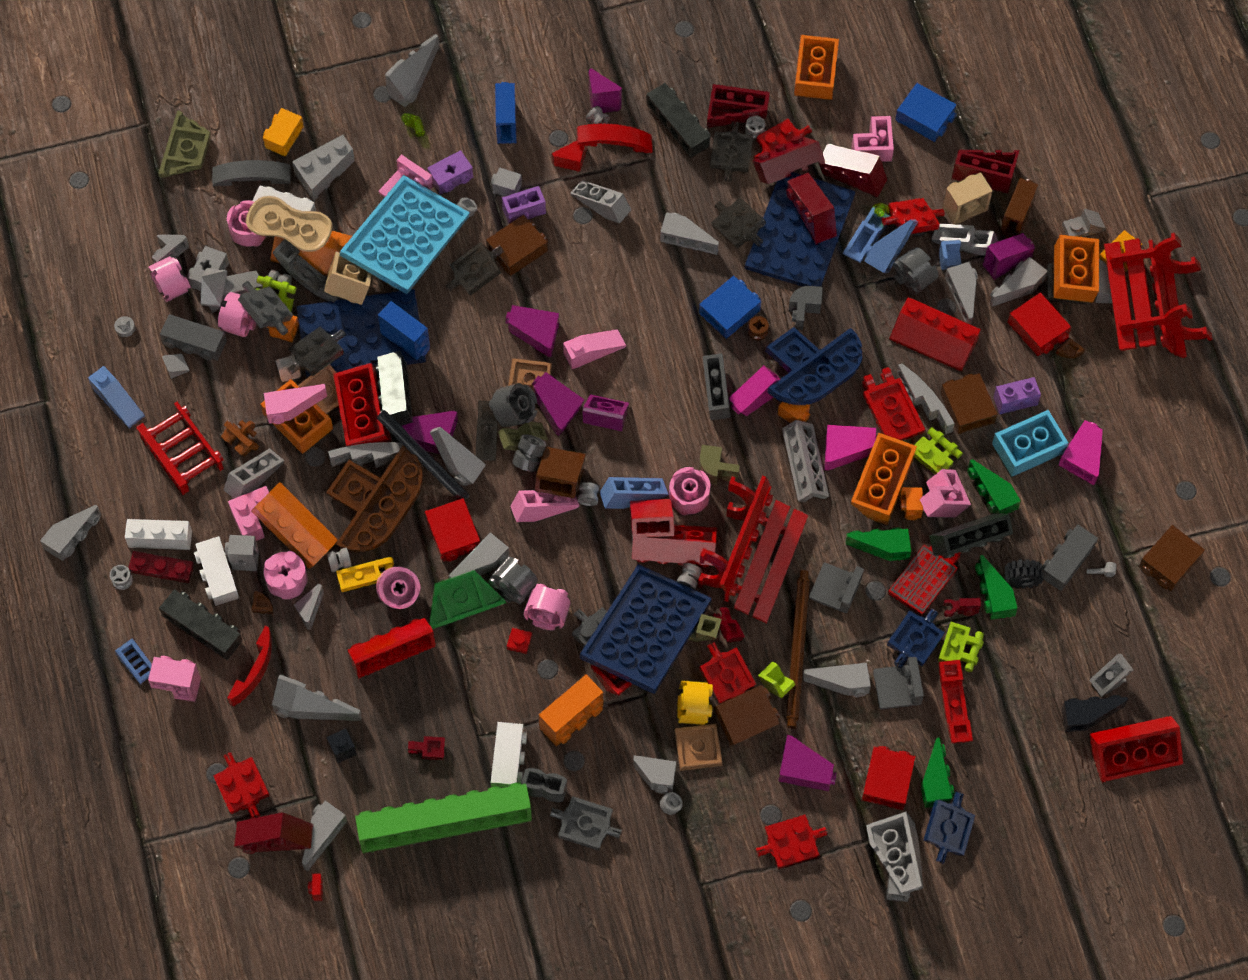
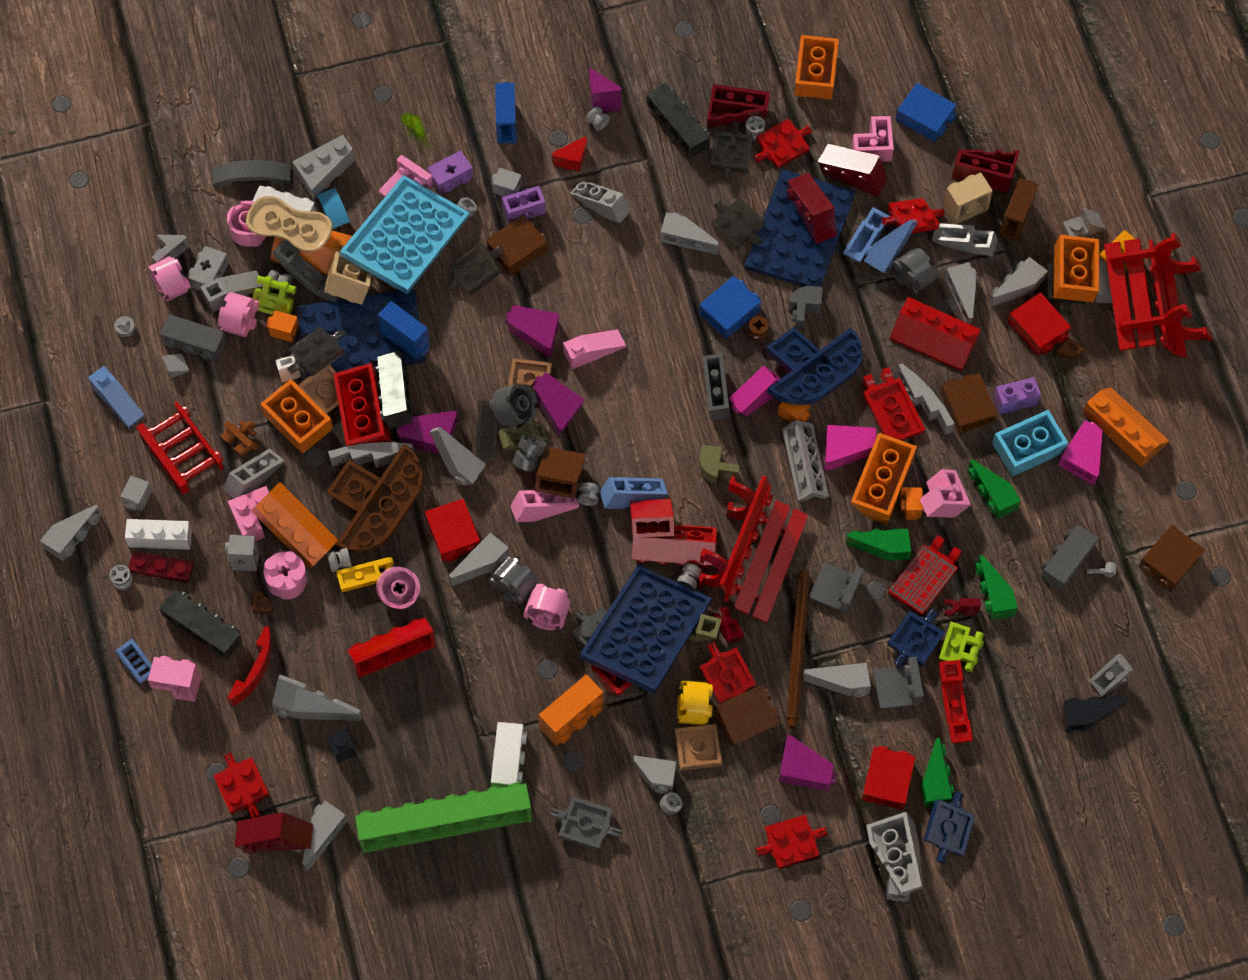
(136, 494): none -> light grey brick
(185, 147): olive wing -> none
(213, 287): light grey slope -> none
(216, 571): white brick -> none
(265, 307): dark grey plate -> none
(283, 132): light orange brick -> none
(289, 403): bright pink slope -> none
(309, 604): light grey slope -> none
(315, 887): red plate -> none
(333, 208): none -> dark azure slope
(407, 76): light grey wedge -> none
(423, 456): black axle -> none
(431, 748): dark red plate -> none
(461, 598): green wing -> none
(519, 640): red plate -> none
(550, 786): dark grey brick -> none
(605, 412): magenta slope -> none
(615, 135): red slope -> none
(689, 490): bright pink brick -> none
(775, 681): lime panel -> none
(788, 158): dark red wedge -> none
(881, 208): clear neon green arm -> none
(931, 456): lime plate -> none
(949, 254): medium blue panel -> none
(970, 535): pearl dark grey brick -> none
(1007, 254): magenta slope -> none
(1024, 574): black tyre -> none
(1125, 425): none -> orange slope
(1137, 748): red slope -> none

